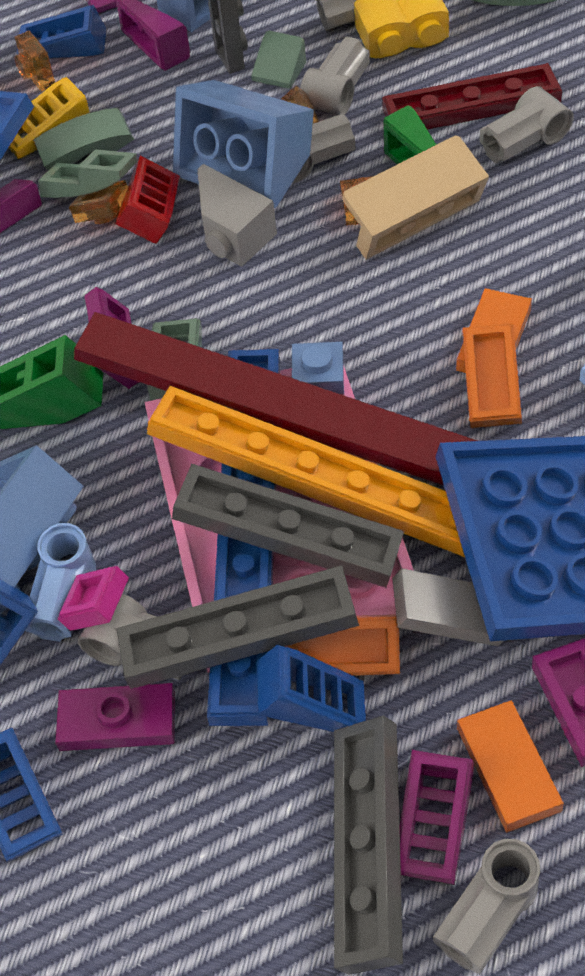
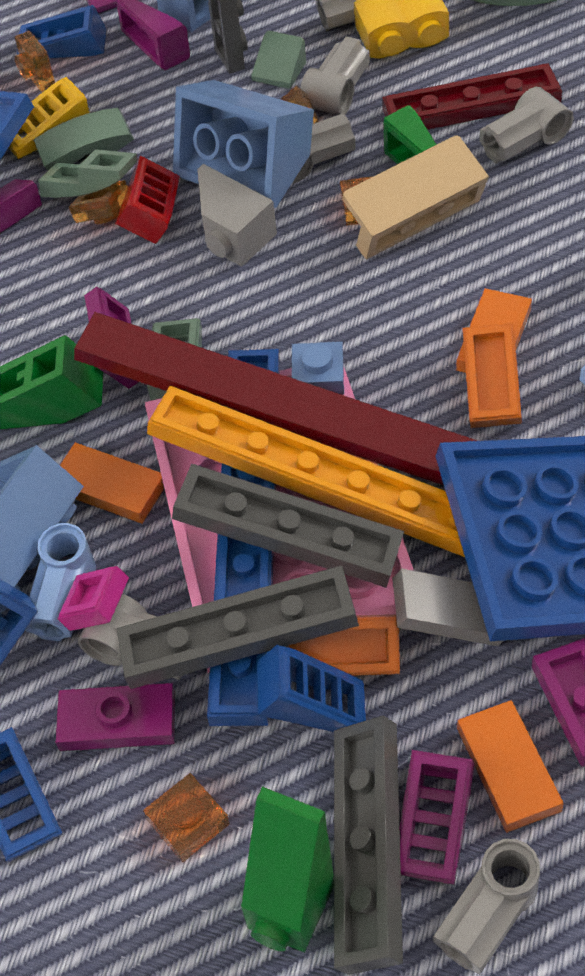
(113, 482): none -> orange tile
(186, 817): none -> clear orange plate
(286, 872): none -> green slope

